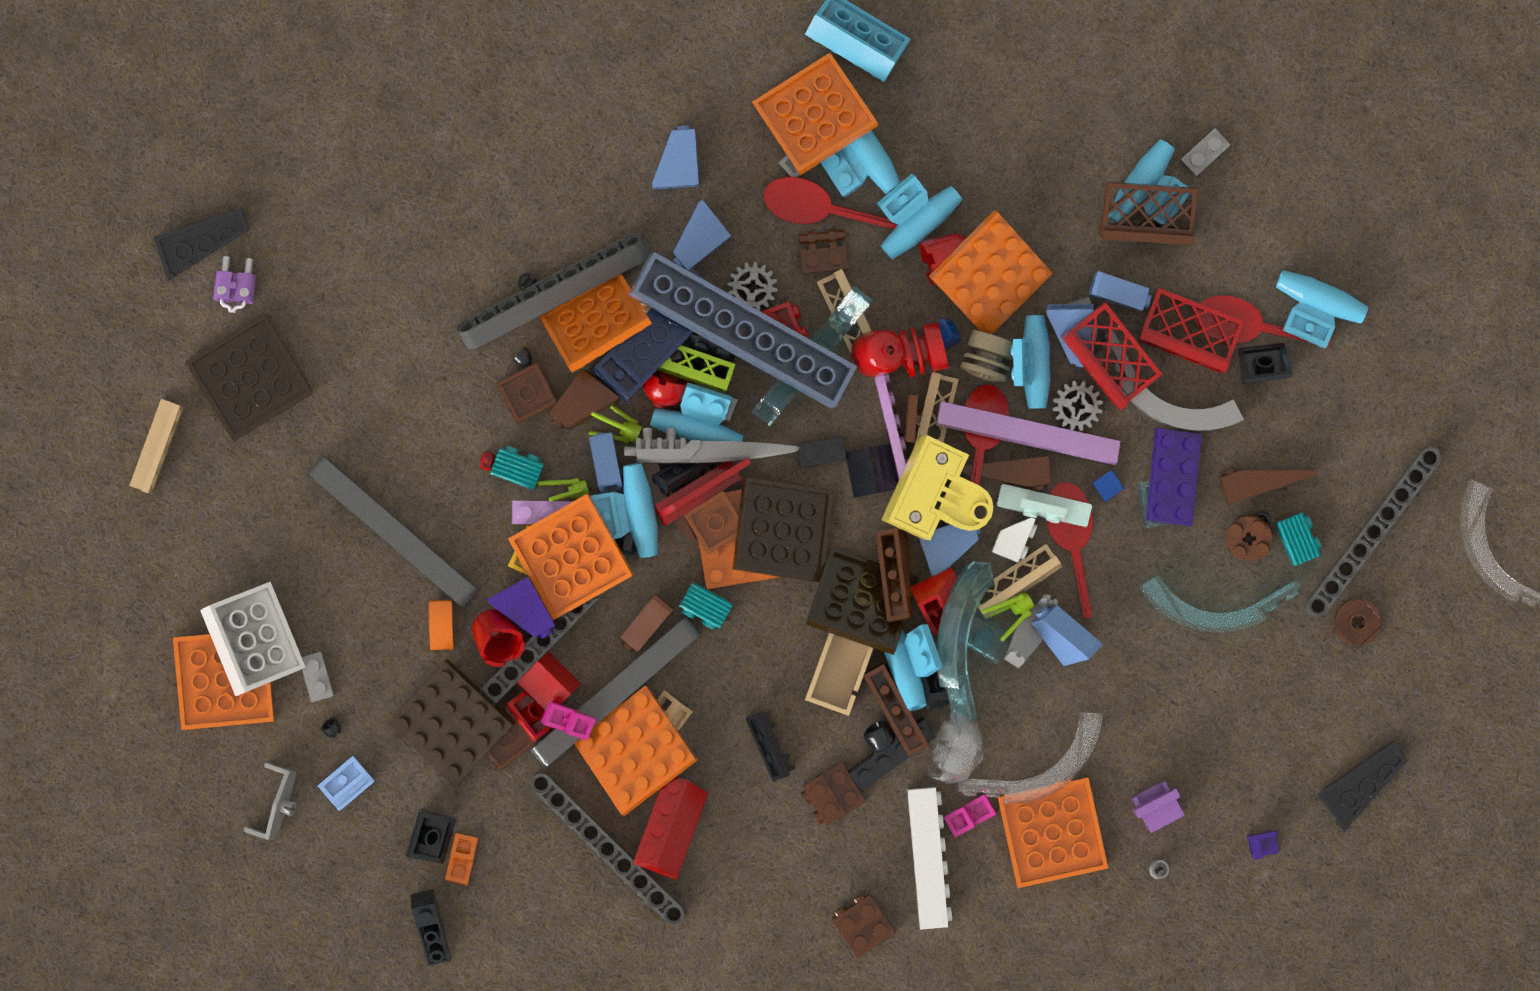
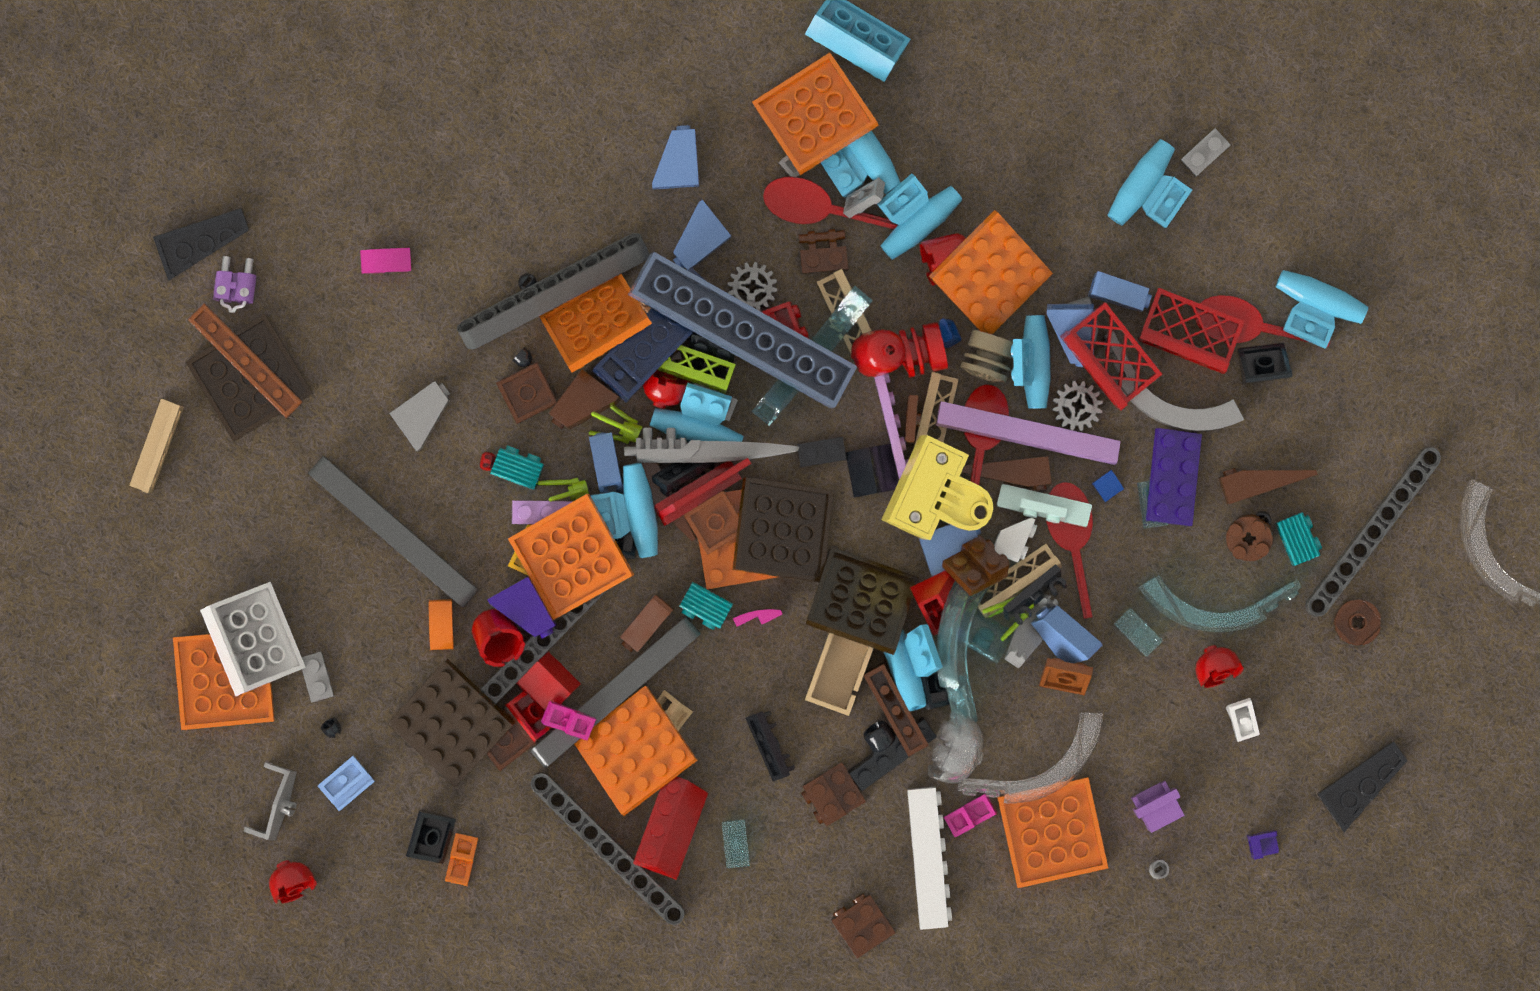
(245, 361): none -> dark orange tile
(290, 880): none -> red cylinder
(385, 260): none -> dark pink slope
(421, 414): none -> light grey slope
(430, 927): black slope -> none
(735, 843): none -> clear light blue plate
(764, 616): none -> dark pink slope
(864, 197): none -> light grey plate
(895, 572): reddish brown slope -> none
(977, 565): none -> reddish brown plate
(1034, 594): none -> black plate
(1066, 676): none -> dark orange plate
(1138, 632): none -> clear light blue plate
(1151, 233): reddish brown fence -> none
(1217, 665): none -> red cylinder
(1243, 719): none -> white slope

